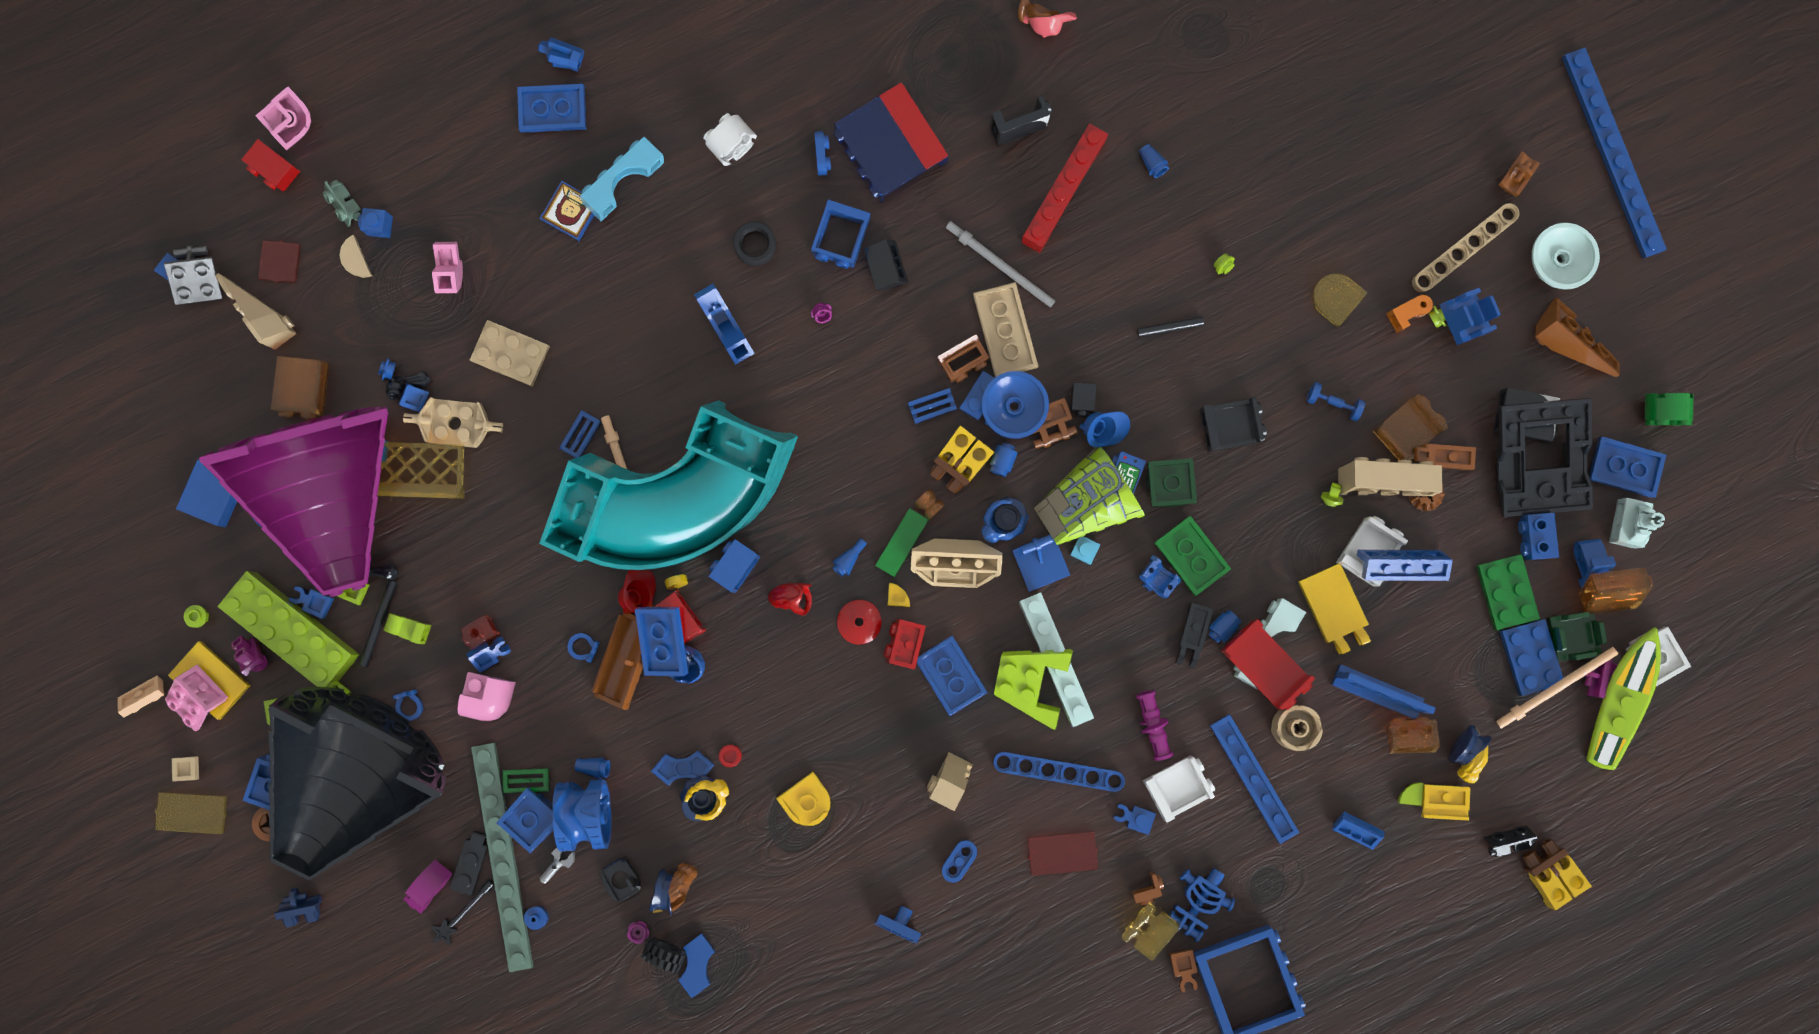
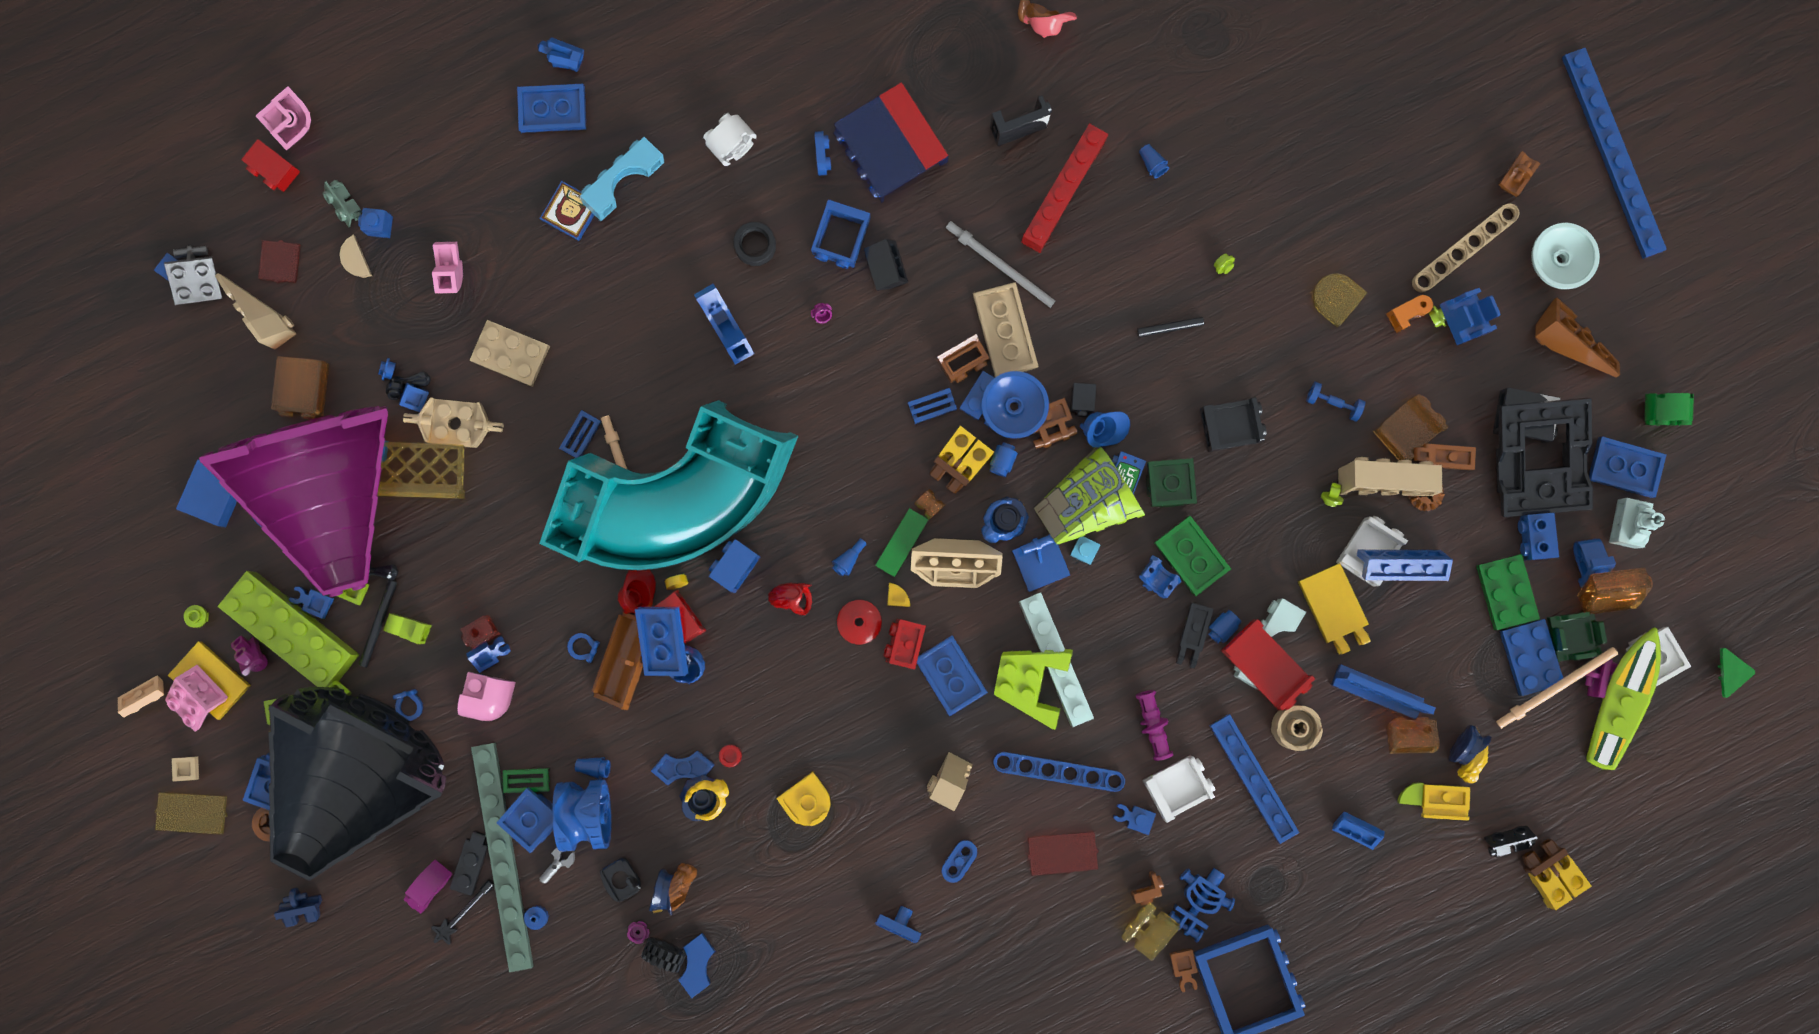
(1733, 672): none -> green piece

